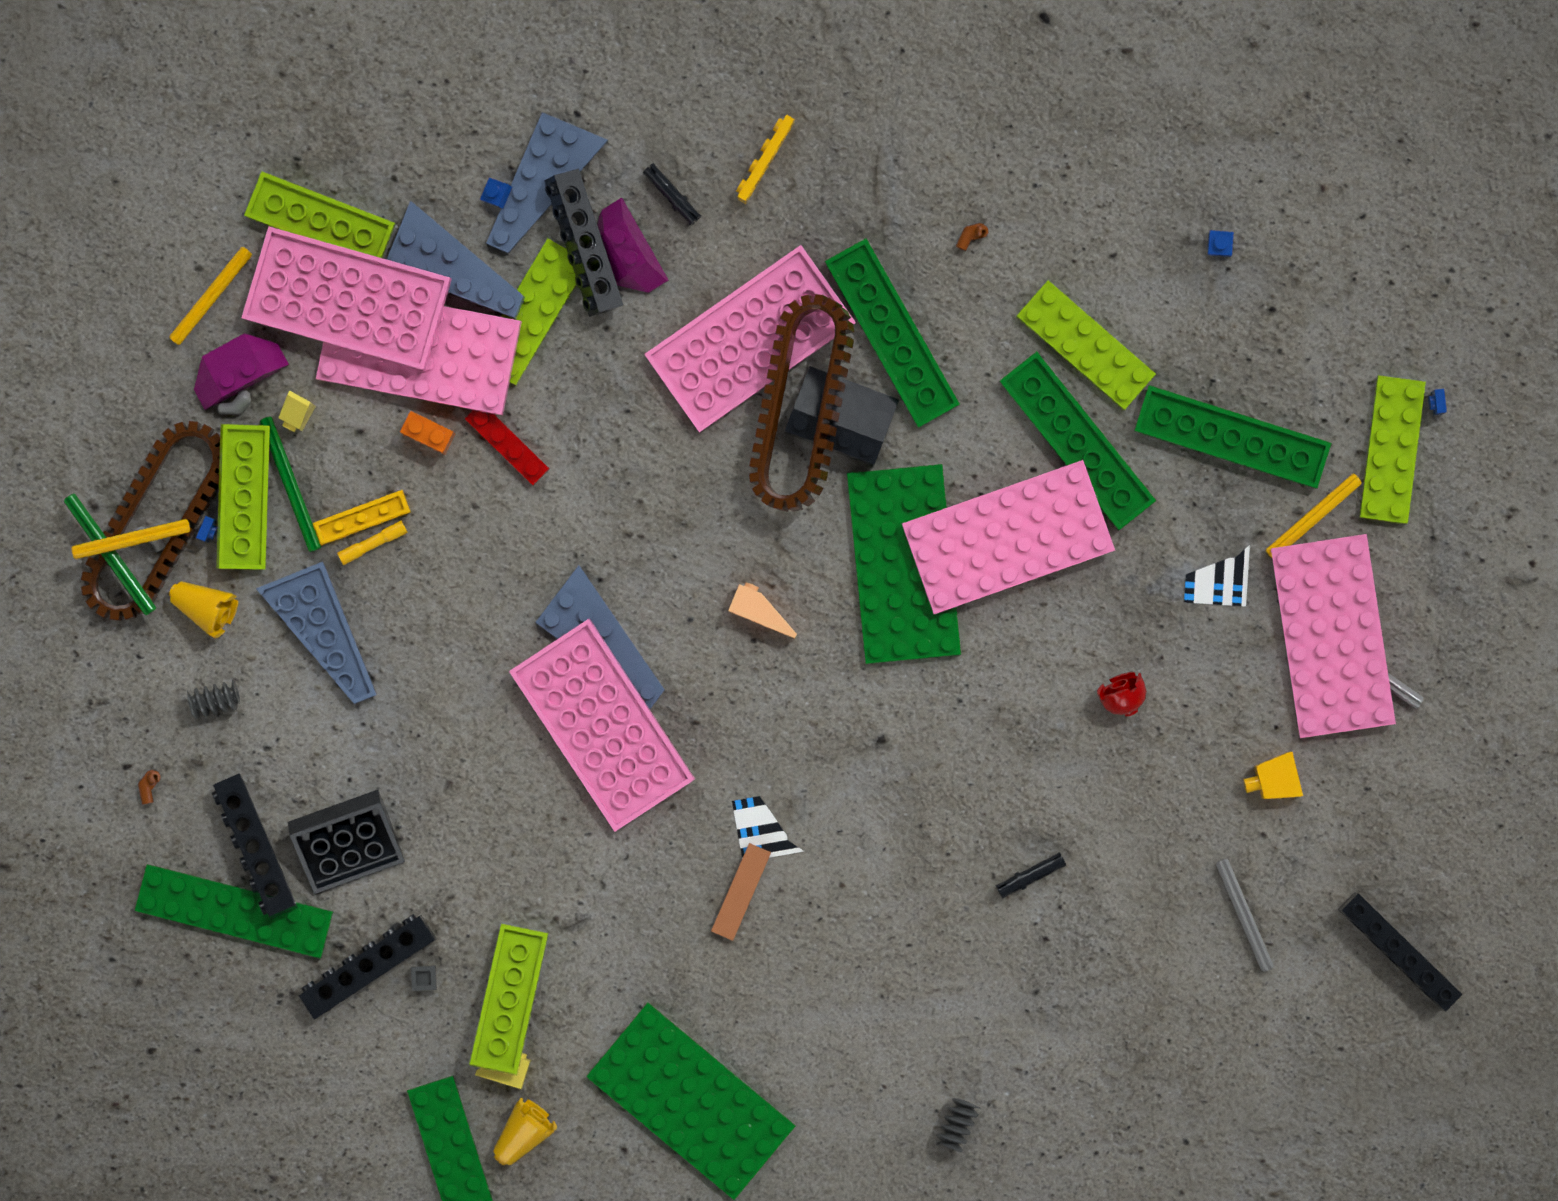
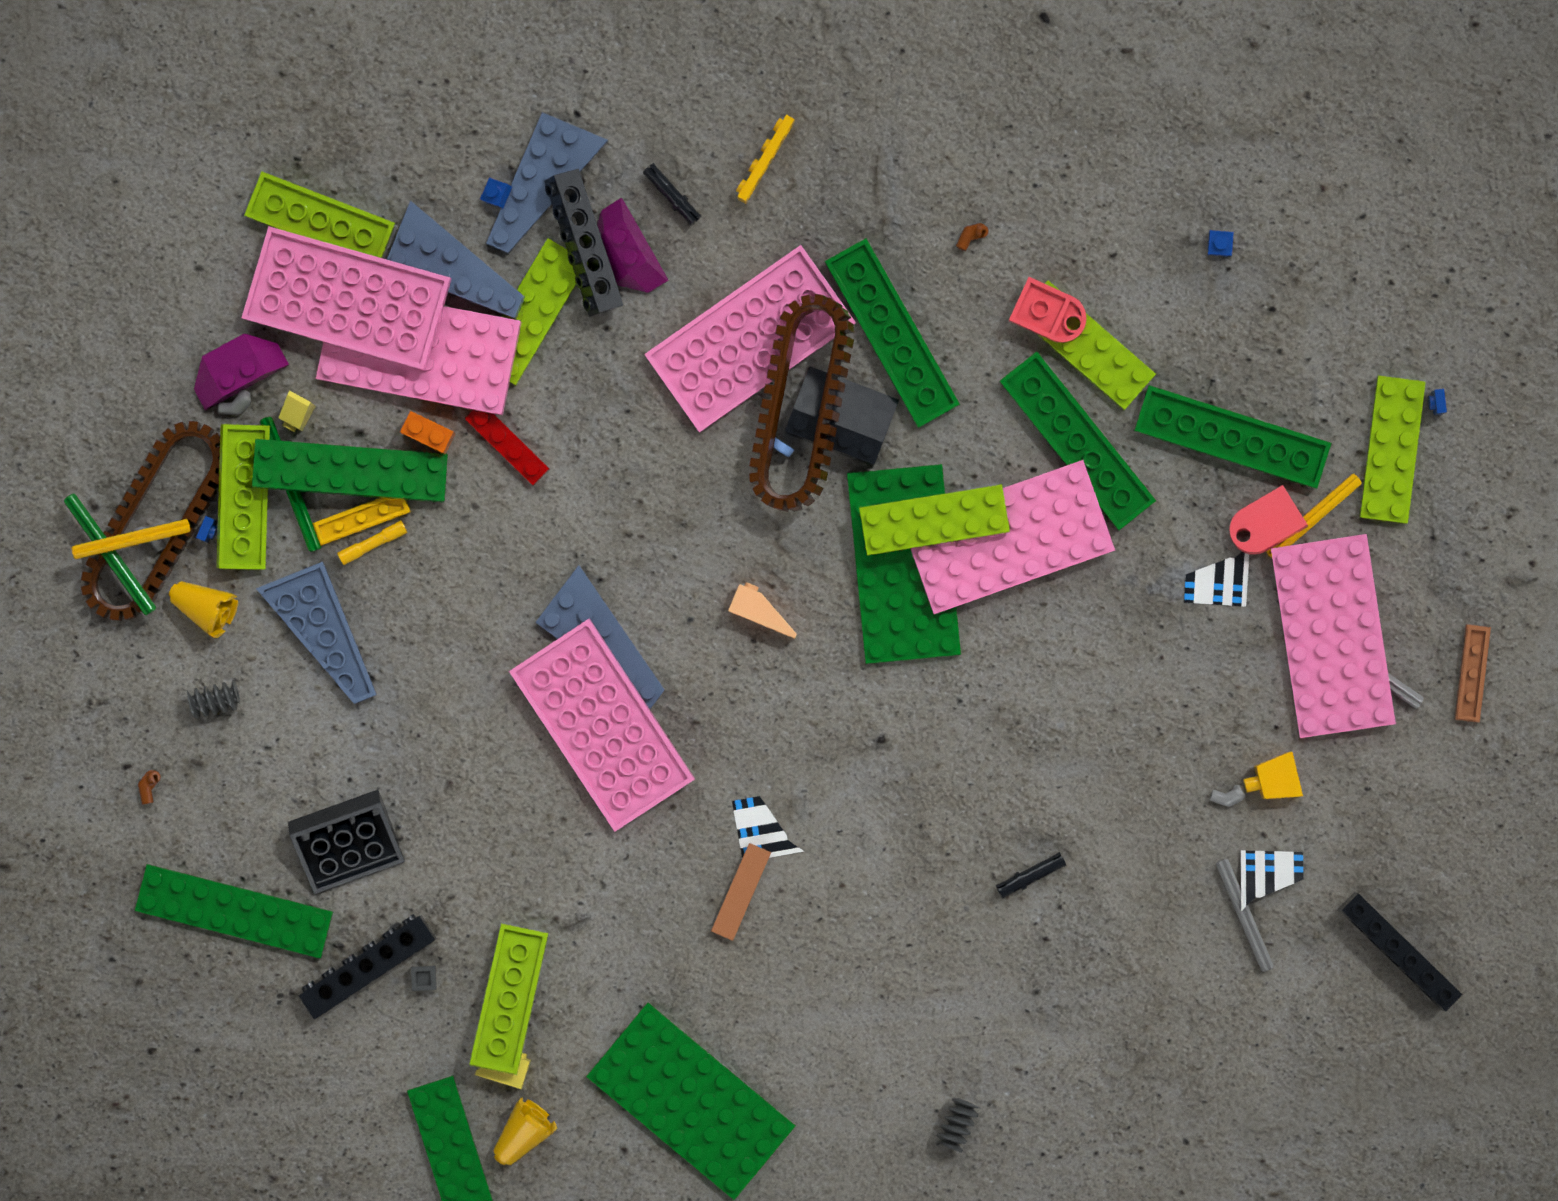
(210, 295): yellow axle -> none
(284, 900): black brick -> none
(349, 470): none -> green plate
(782, 447): none -> light blue tile
(934, 520): none -> lime plate
(1046, 312): none -> coral tile
(1124, 694): red cylinder -> none
(1229, 799): none -> light grey arm
(1267, 872): none -> sticker
(1268, 522): none -> coral tile
(1472, 673): none -> nougat tile

